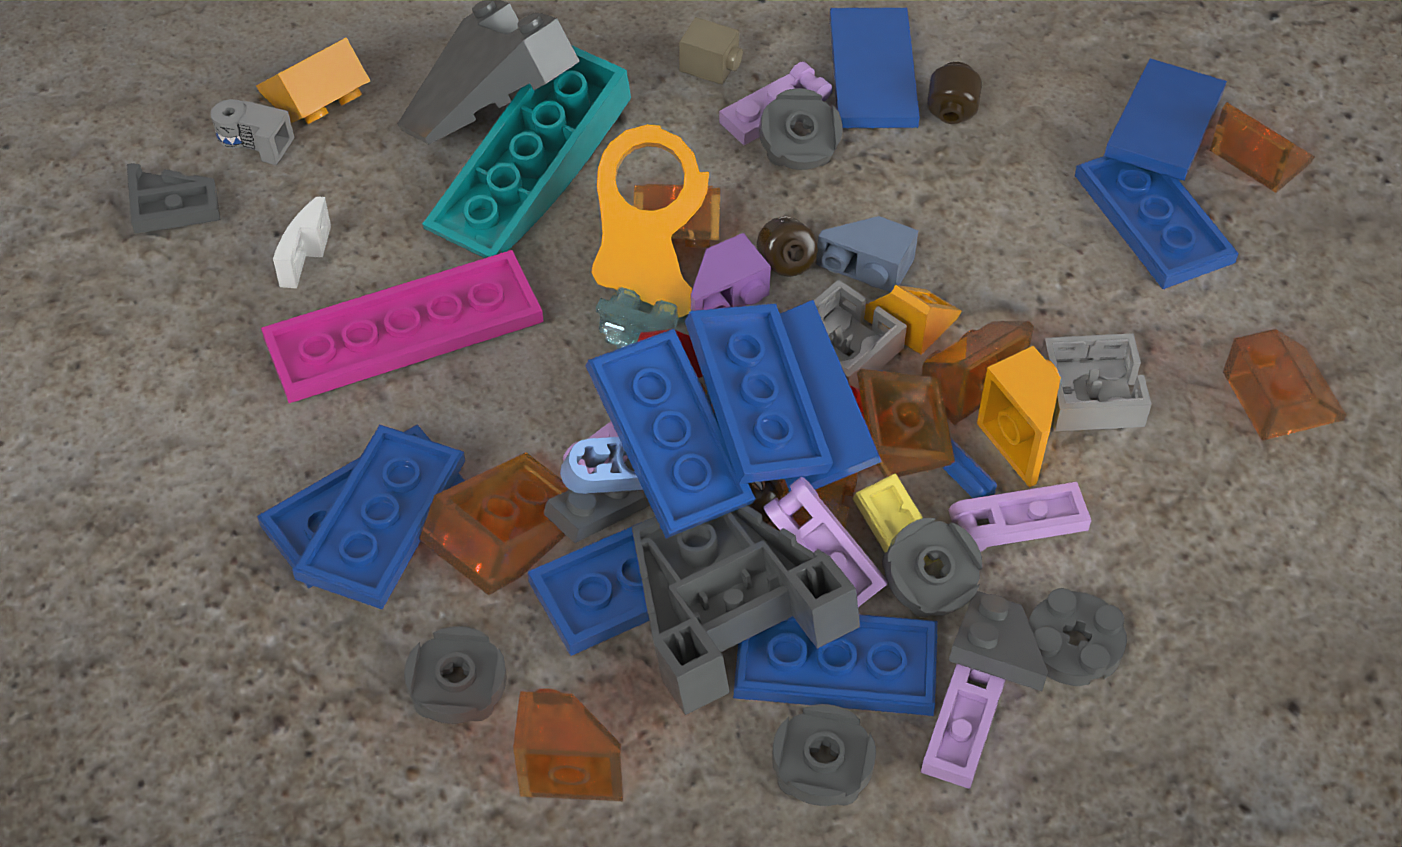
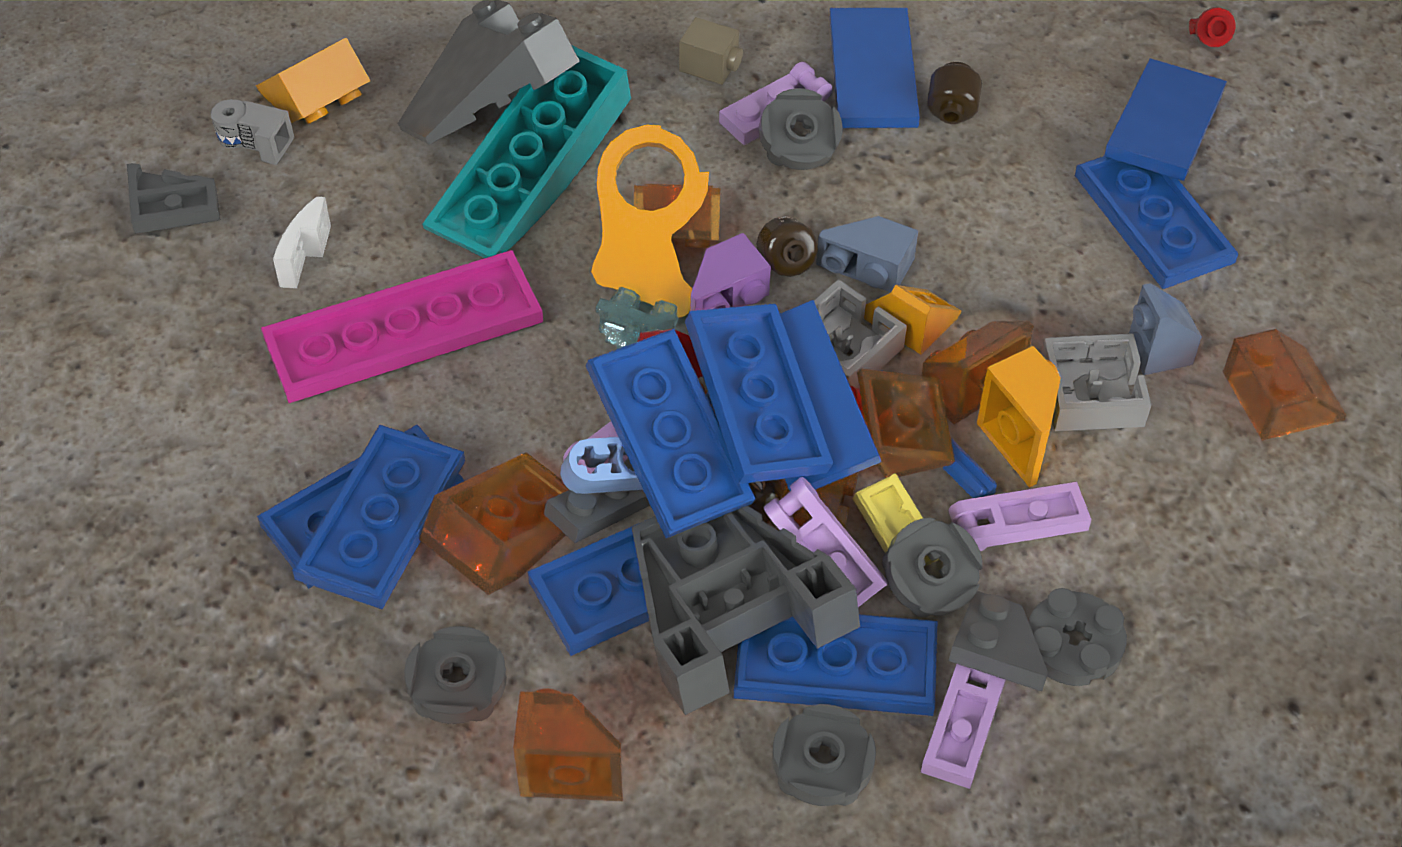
(1163, 331): none -> sand blue slope
(1213, 27): none -> red plate
(1257, 149): clear orange slope -> none

